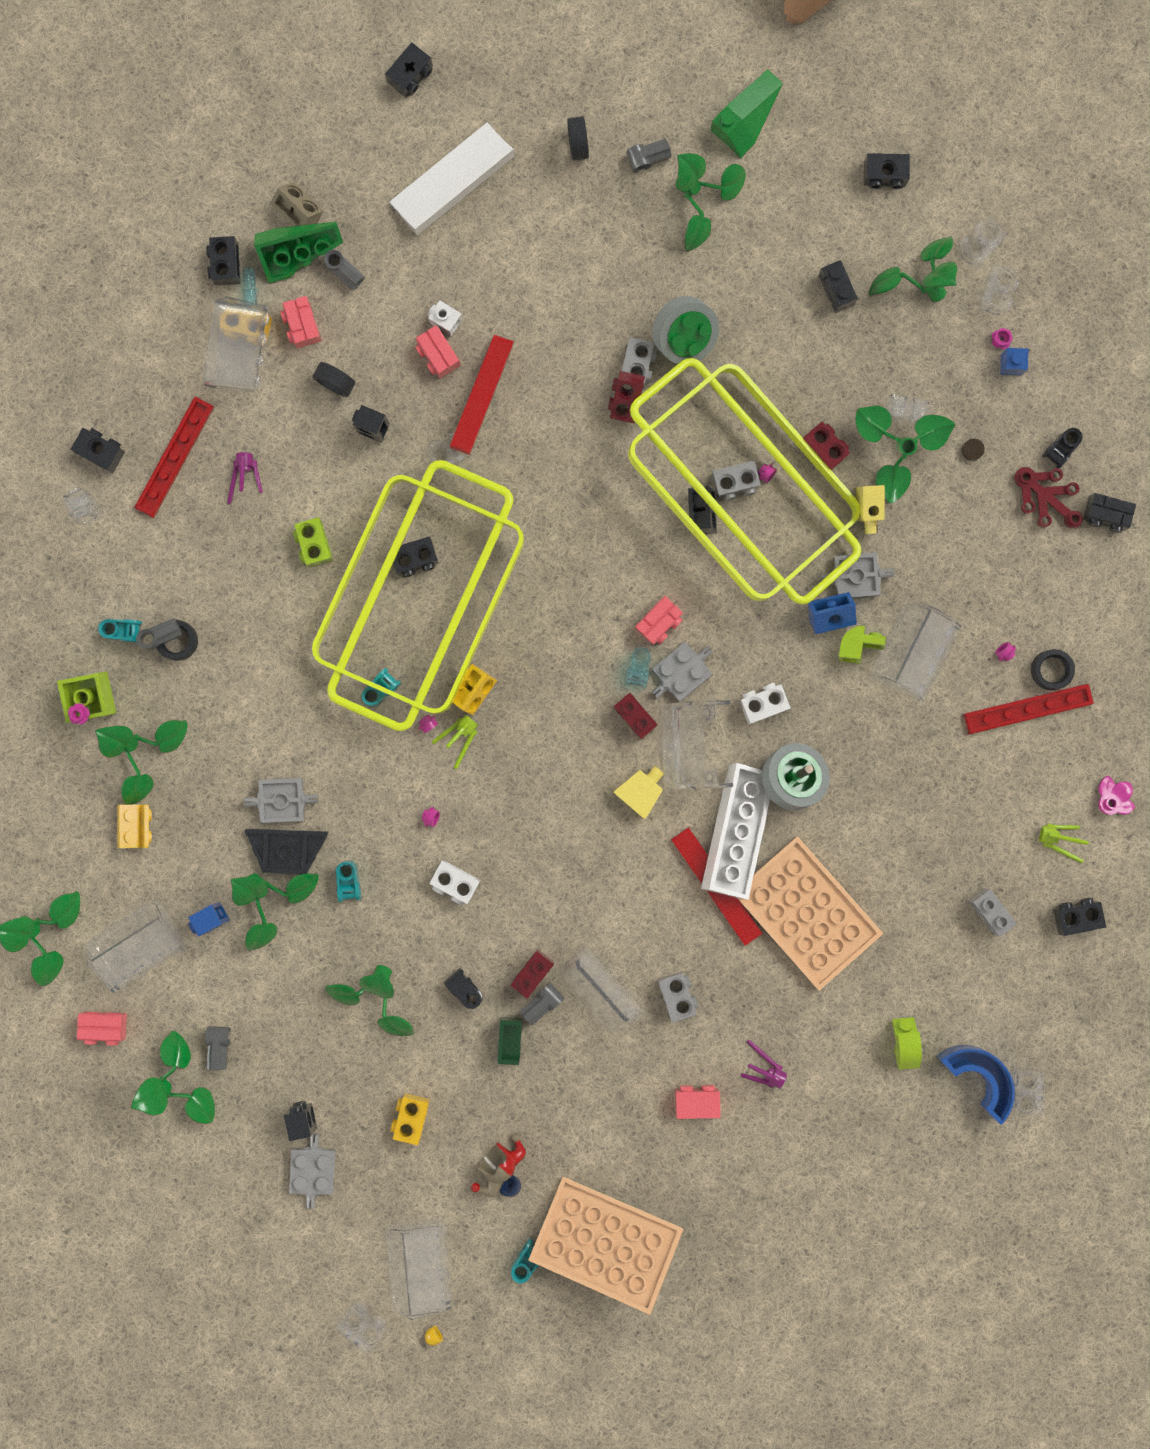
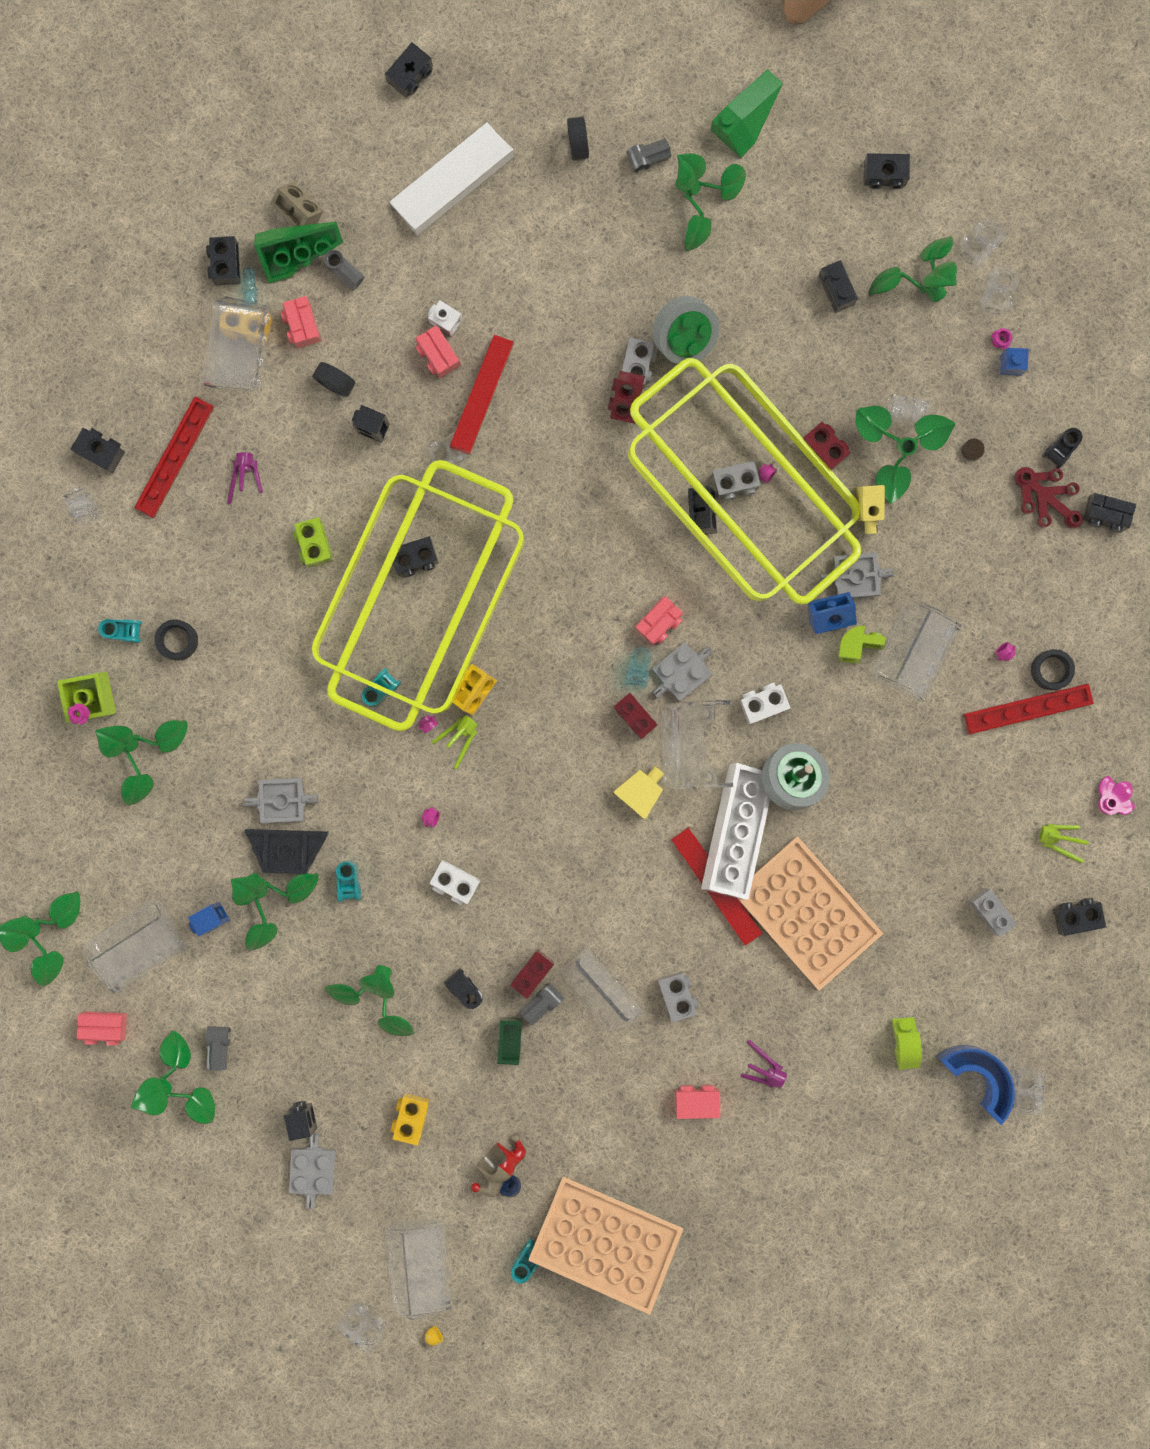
(133, 826): yellow bracket -> none
(161, 634): dark grey piece -> none

